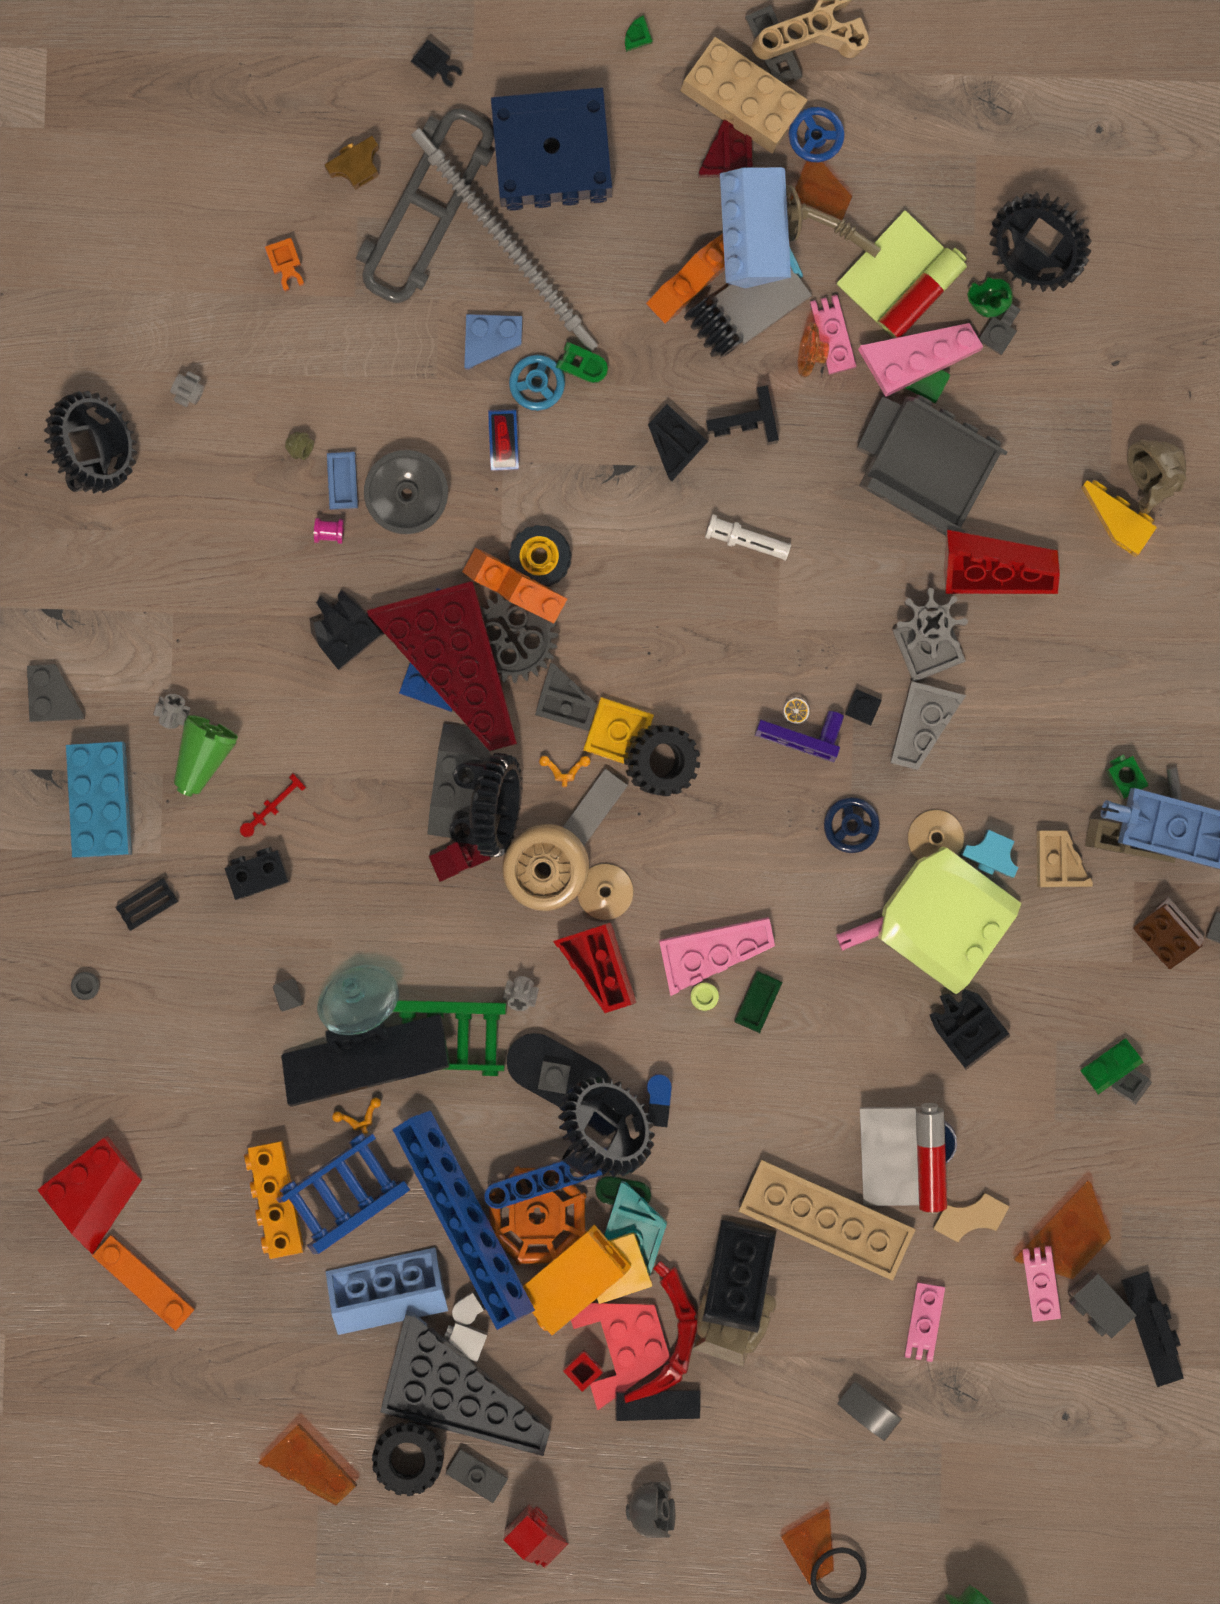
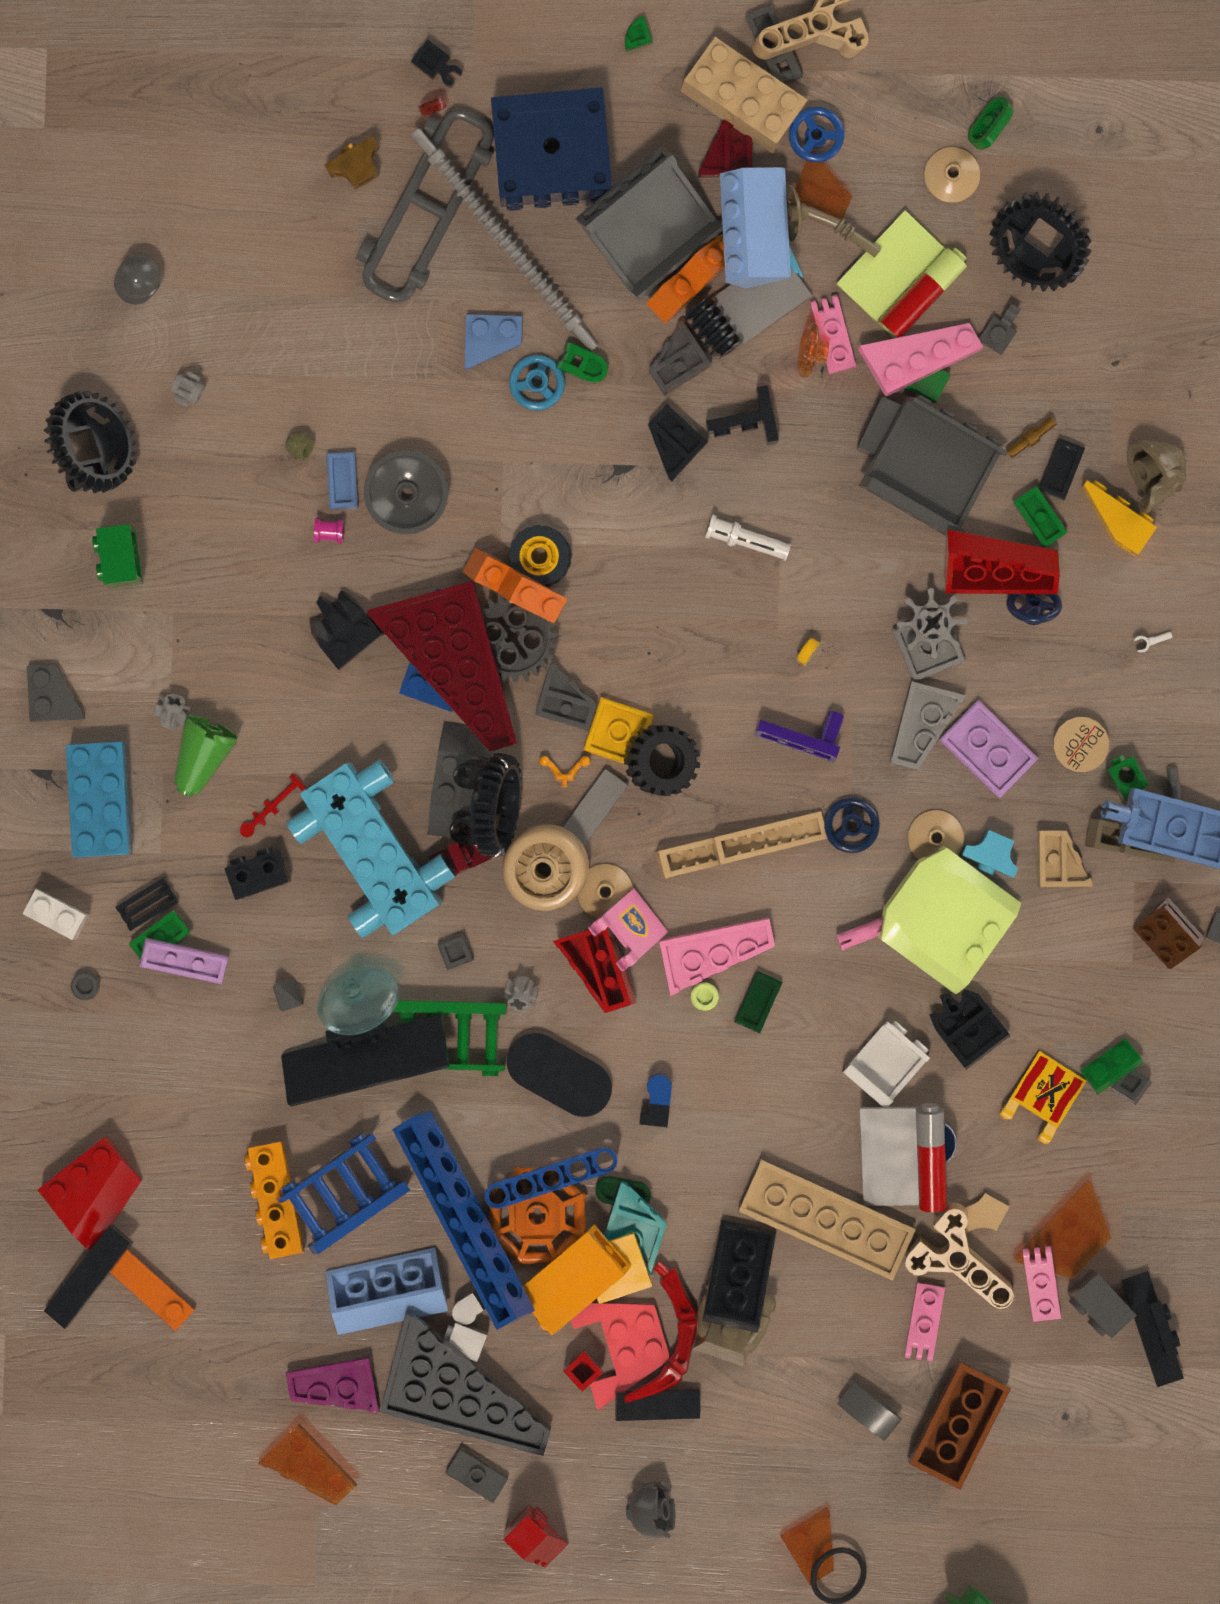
(55, 914): none -> white brick
(88, 1276): none -> black tile
(118, 556): none -> green brick
(137, 278): none -> dark grey helmet
(168, 929): none -> green plate
(183, 961): none -> lavender tile
(284, 259): orange plate -> none
(335, 1384): none -> magenta wing
(371, 848): none -> medium azure piece
(374, 1103): light orange piece -> none
(390, 1476): black tyre -> none
(432, 106): none -> clear red tile
(455, 952): none -> dark grey tile
(503, 439): slope -> none
(554, 1077): dark grey plate -> none
(604, 1117): black piece -> none
(633, 926): none -> bright pink flag
(649, 223): none -> dark grey panel
(679, 360): none -> flat silver wing
(741, 845): none -> tan slope
(796, 711): tile -> none
(808, 651): none -> yellow tile
(863, 707): black plate -> none
(886, 1063): none -> white panel
(939, 1258): none -> tan beam
(942, 185): none -> tan dish
(959, 1424): none -> dark orange brick
(988, 749): none -> lavender tile
(990, 123): none -> green plate
(991, 297): green hair -> none
(1031, 437): none -> pearl gold bar
(1034, 610): none -> dark blue piece
(1040, 517): none -> green plate
(1045, 1091): none -> flag
(1061, 469): none -> black tile
(1081, 744): none -> tan piece
(1153, 640): none -> white hand

